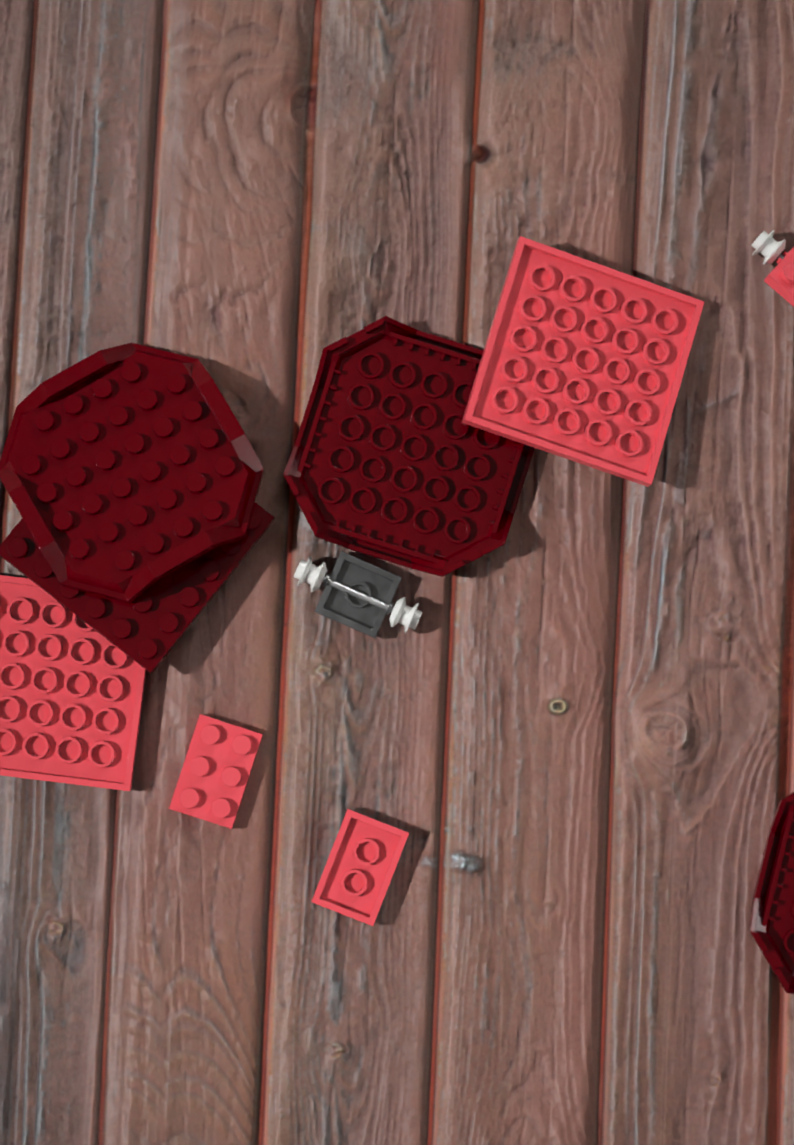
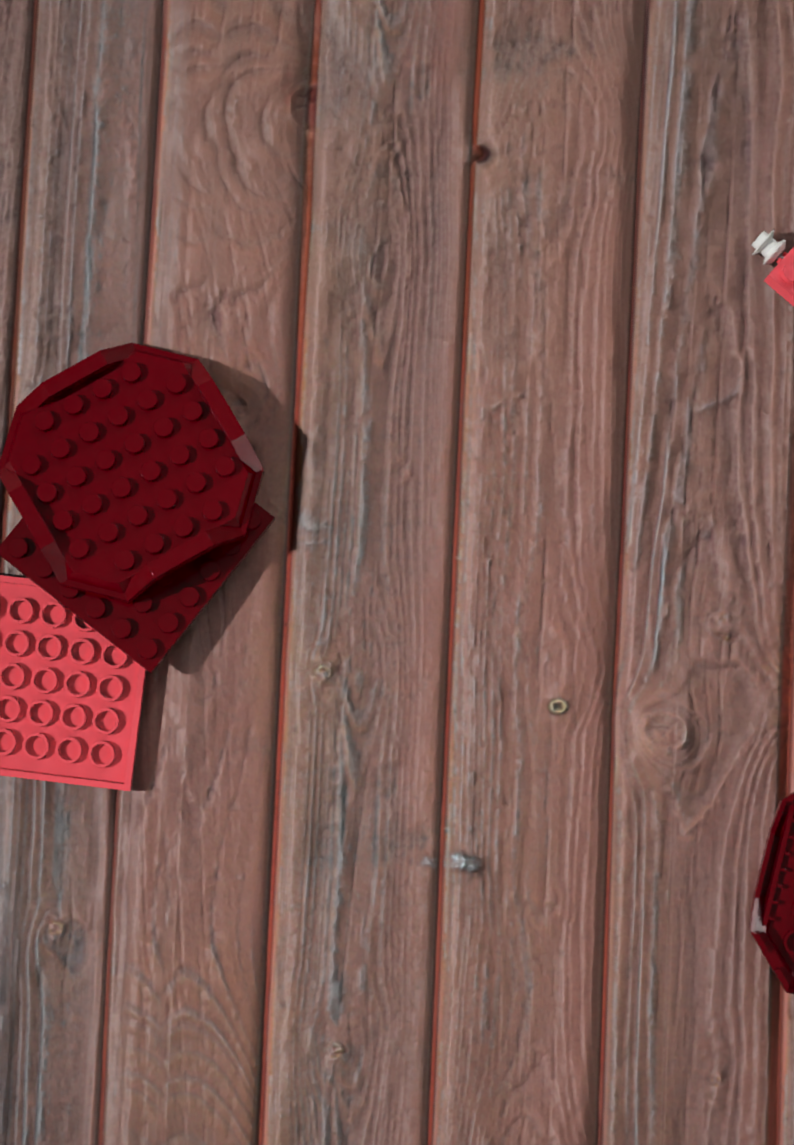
(216, 771): coral plate -> none
(358, 594): flat silver plate -> none
(360, 867): coral plate -> none
(390, 461): dark red plate -> none
(583, 362): coral plate -> none

